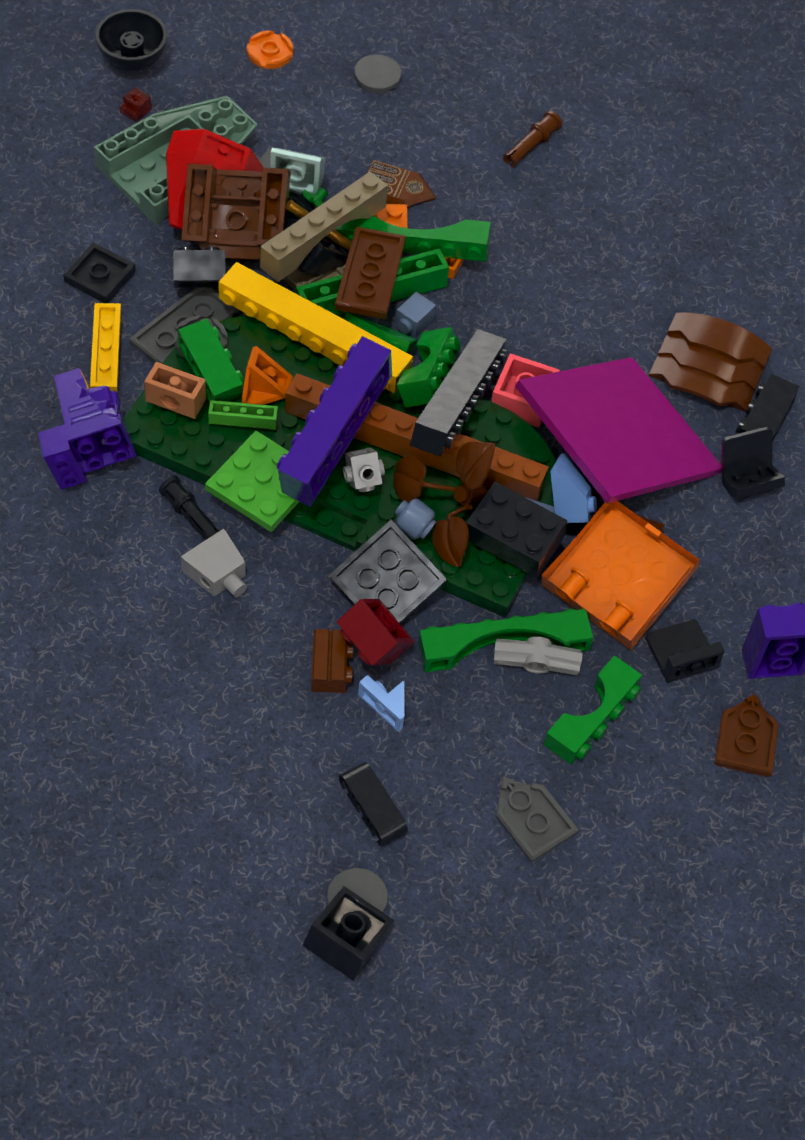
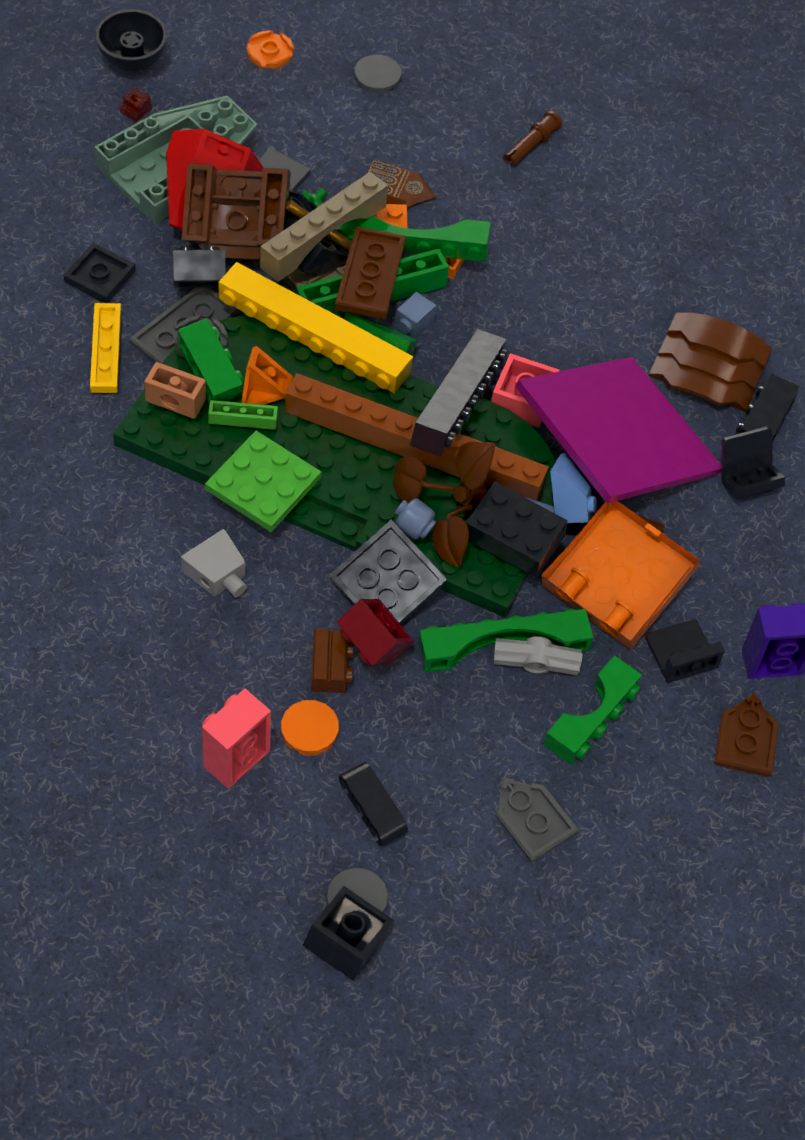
(91, 431): dark purple brick -> none
(184, 503): black pin -> none
(236, 737): none -> coral brick
(305, 169): light aqua slope -> none
(309, 727): none -> orange tile
(335, 421): dark purple brick -> none
(363, 469): light grey brick -> none
(386, 704): light blue slope -> none
(438, 352): green arch -> none

